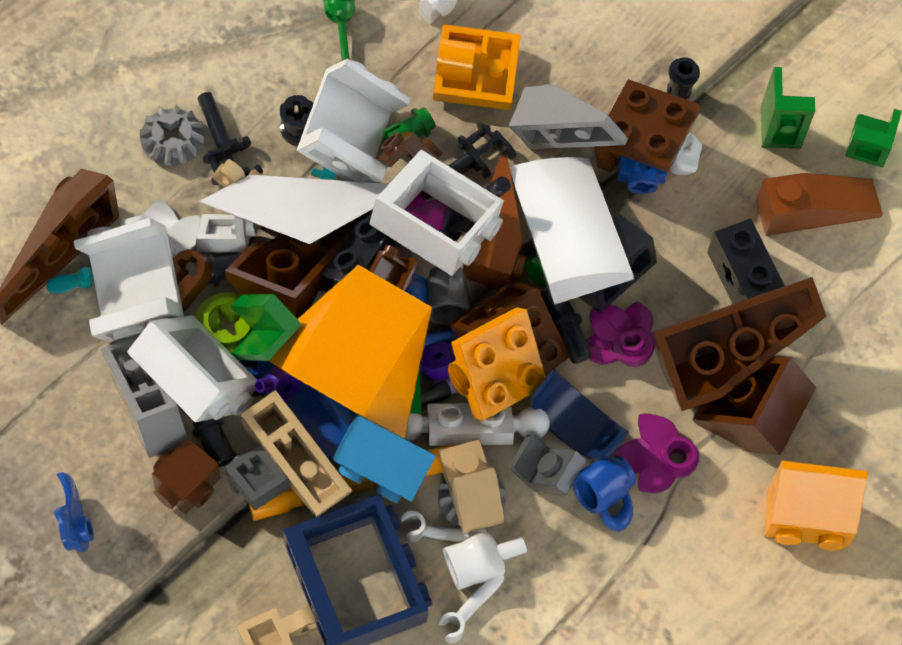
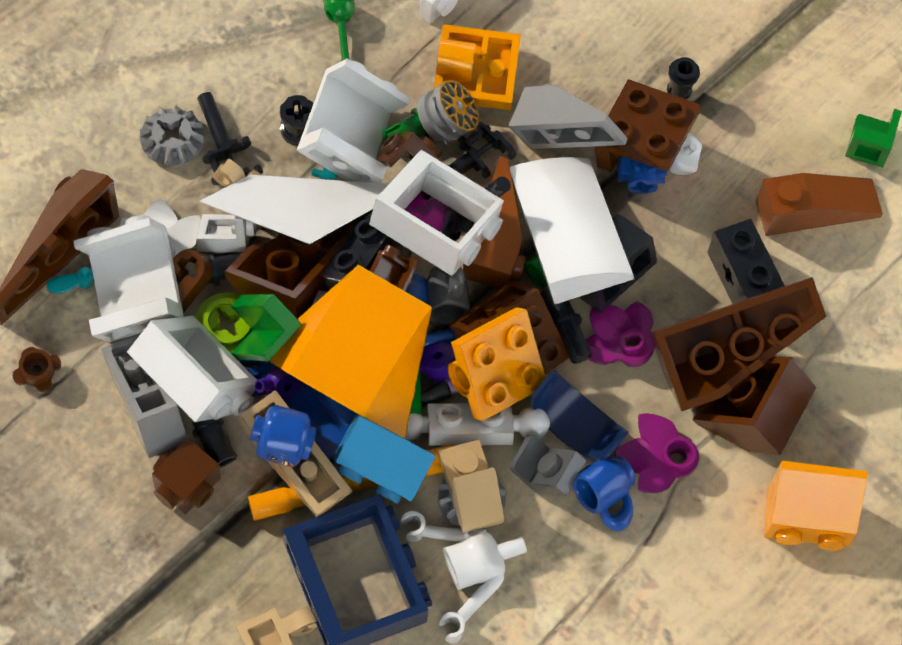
(34, 358): none -> reddish brown plate
(74, 528): blue plate -> none
(256, 477): dark grey bracket -> none
(283, 436): none -> blue head
(445, 113): none -> light grey wheel
(784, 118): green panel -> none

